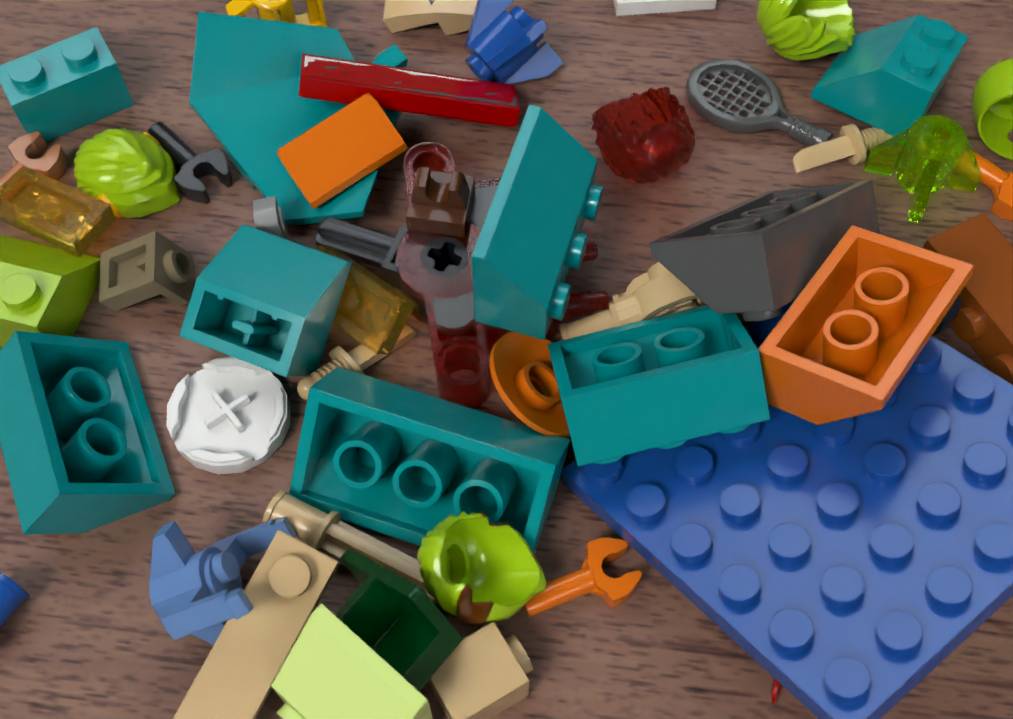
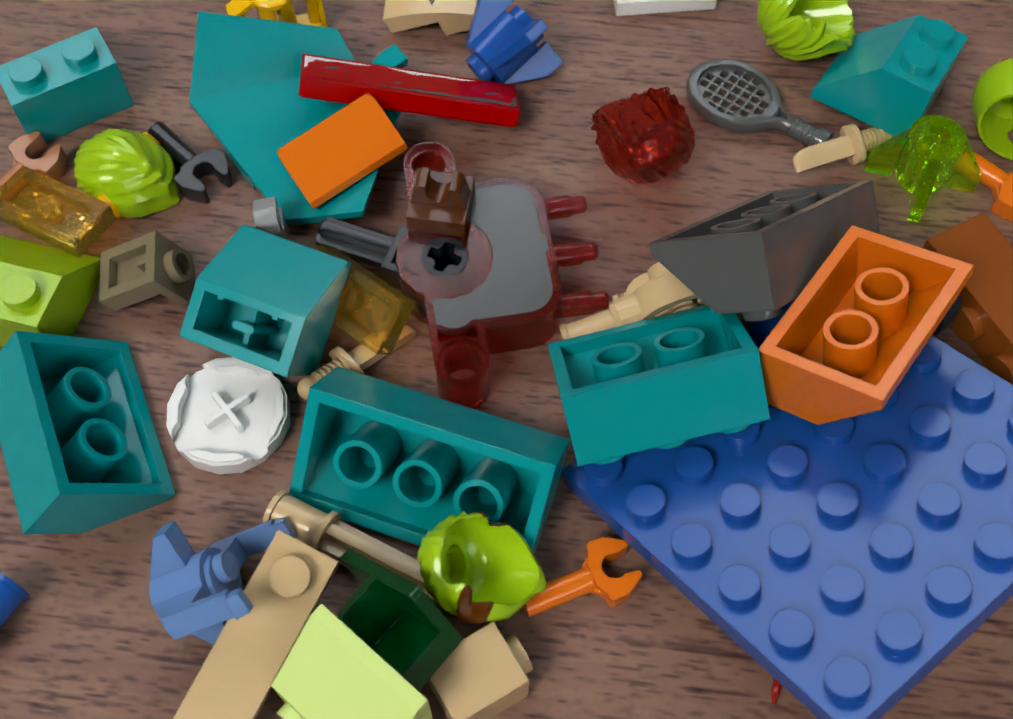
(527, 382): orange dish -> none
(535, 229): teal slope -> none

